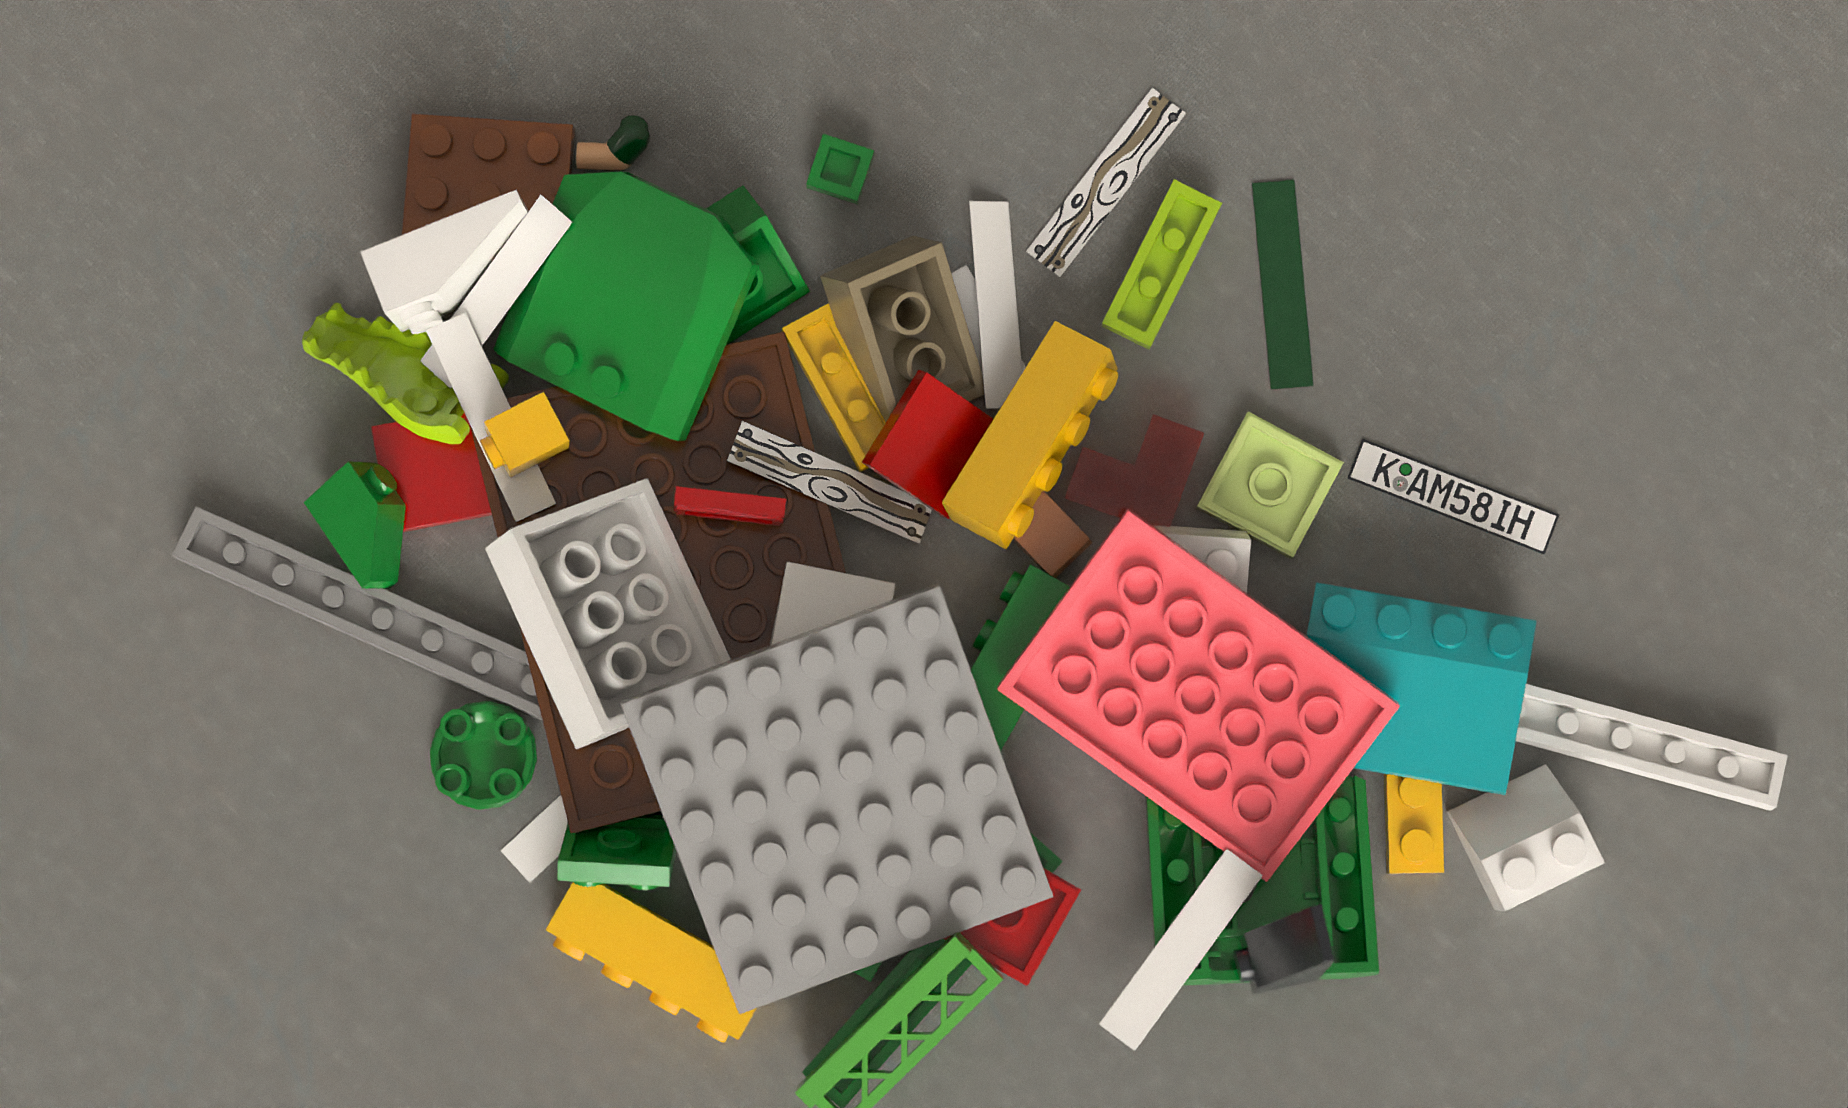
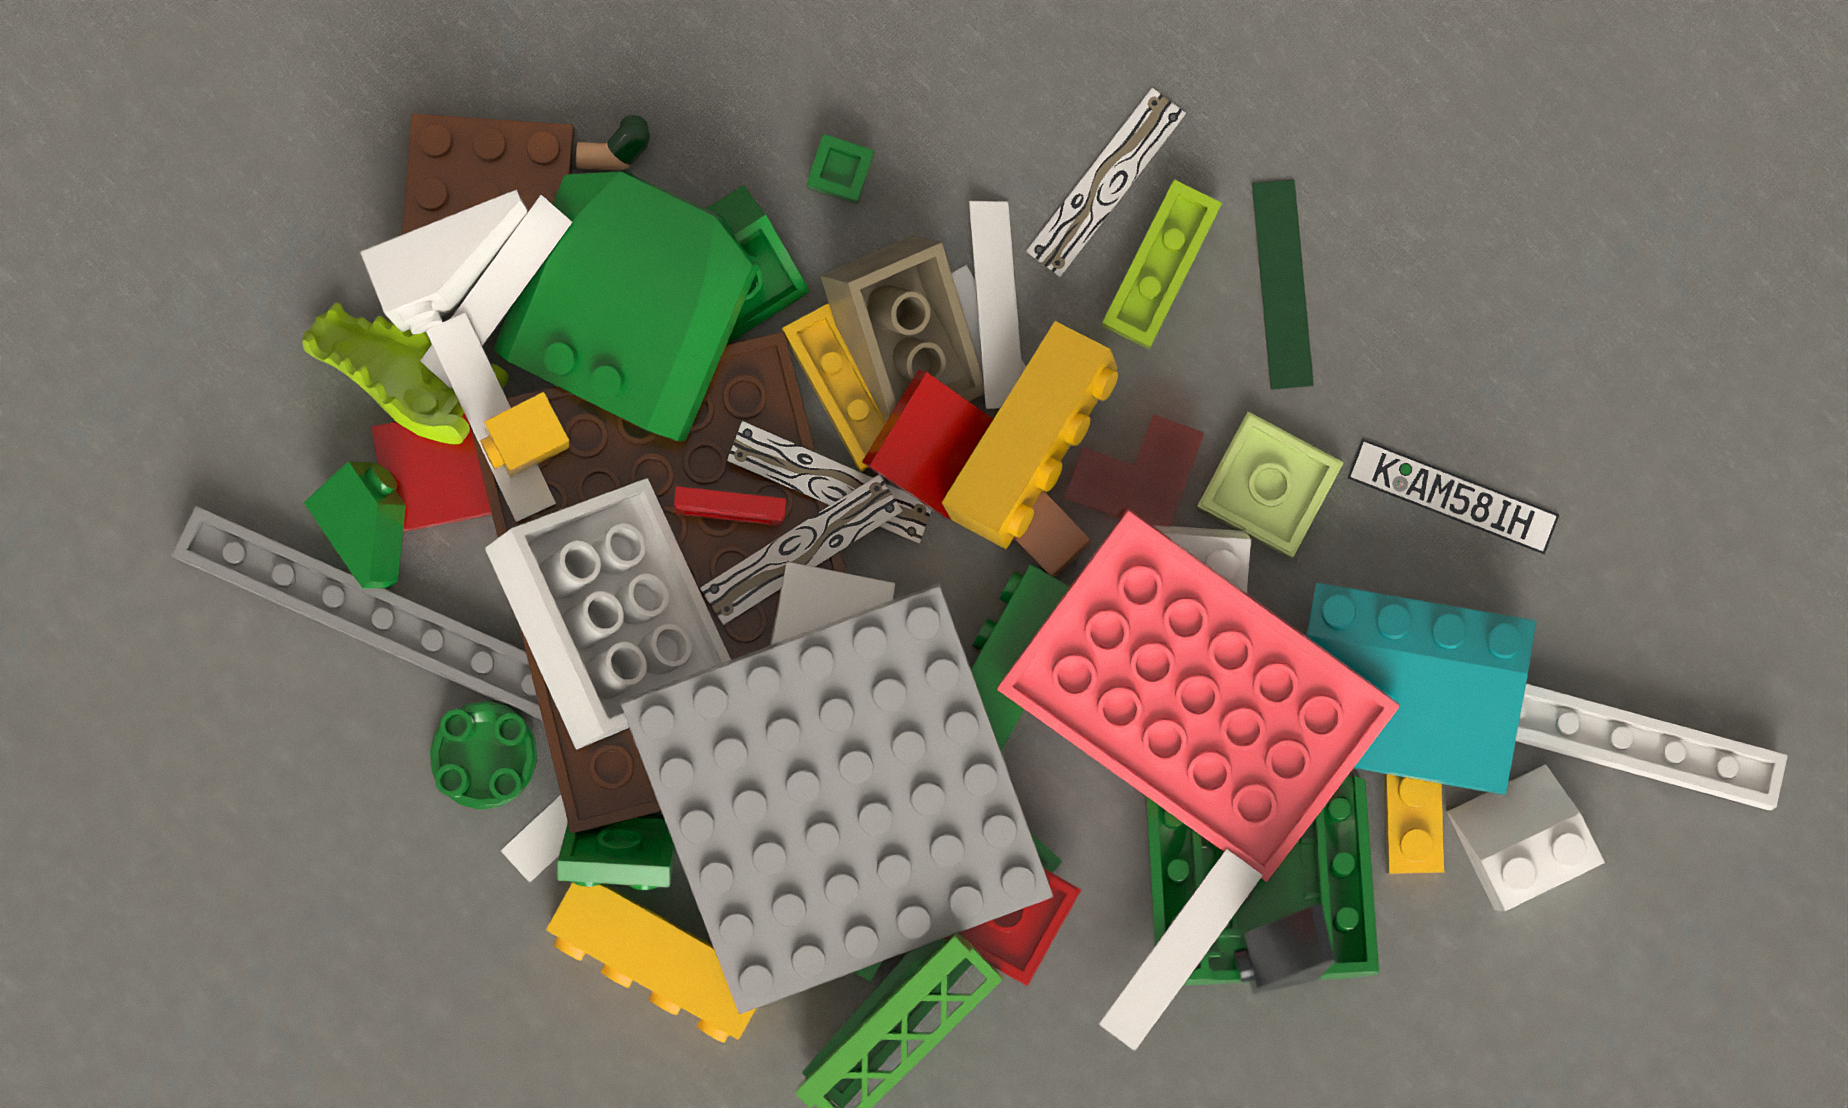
(805, 544): none -> sticker

